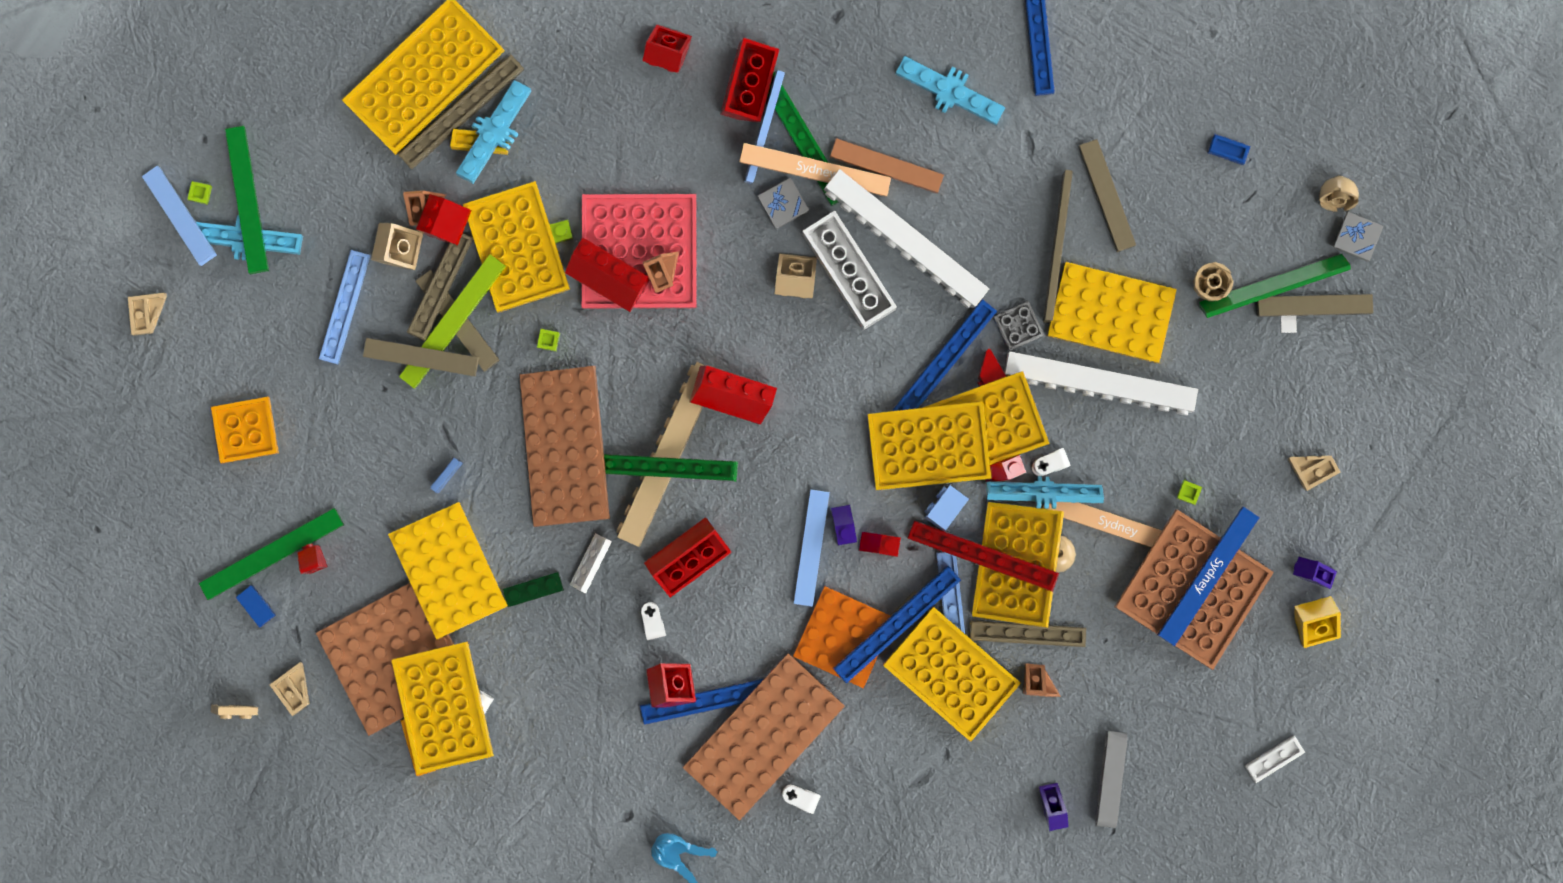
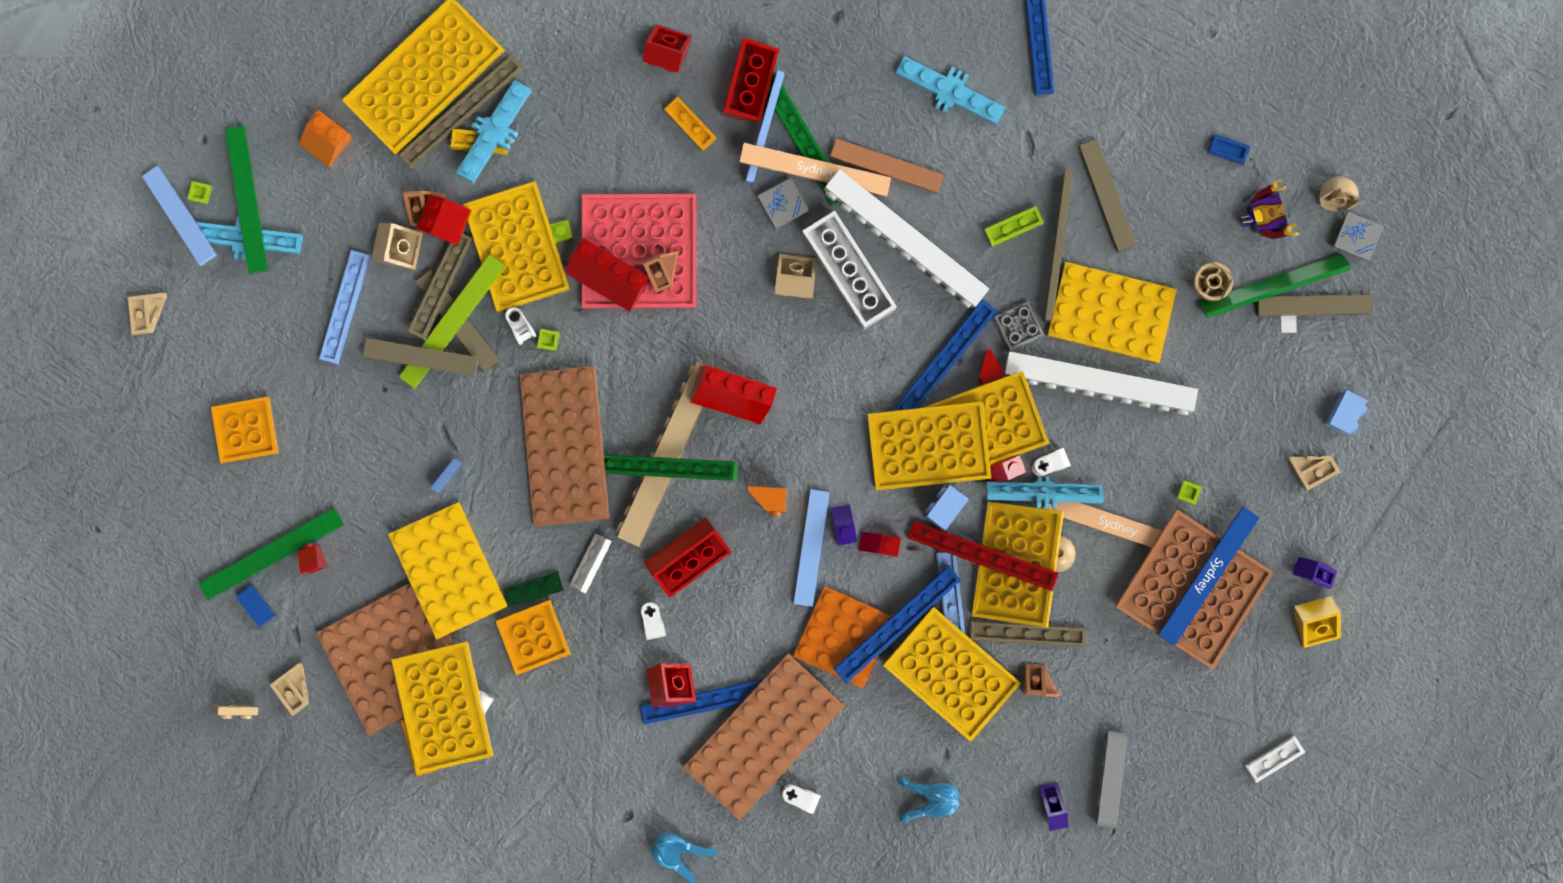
(324, 138): none -> orange slope
(520, 327): none -> white piece
(533, 637): none -> light orange plate
(690, 124): none -> light orange plate
(770, 499): none -> orange slope
(941, 797): none -> dark azure hair
(1013, 226): none -> lime plate
(1267, 214): none -> torso
(1346, 413): none -> light blue brick

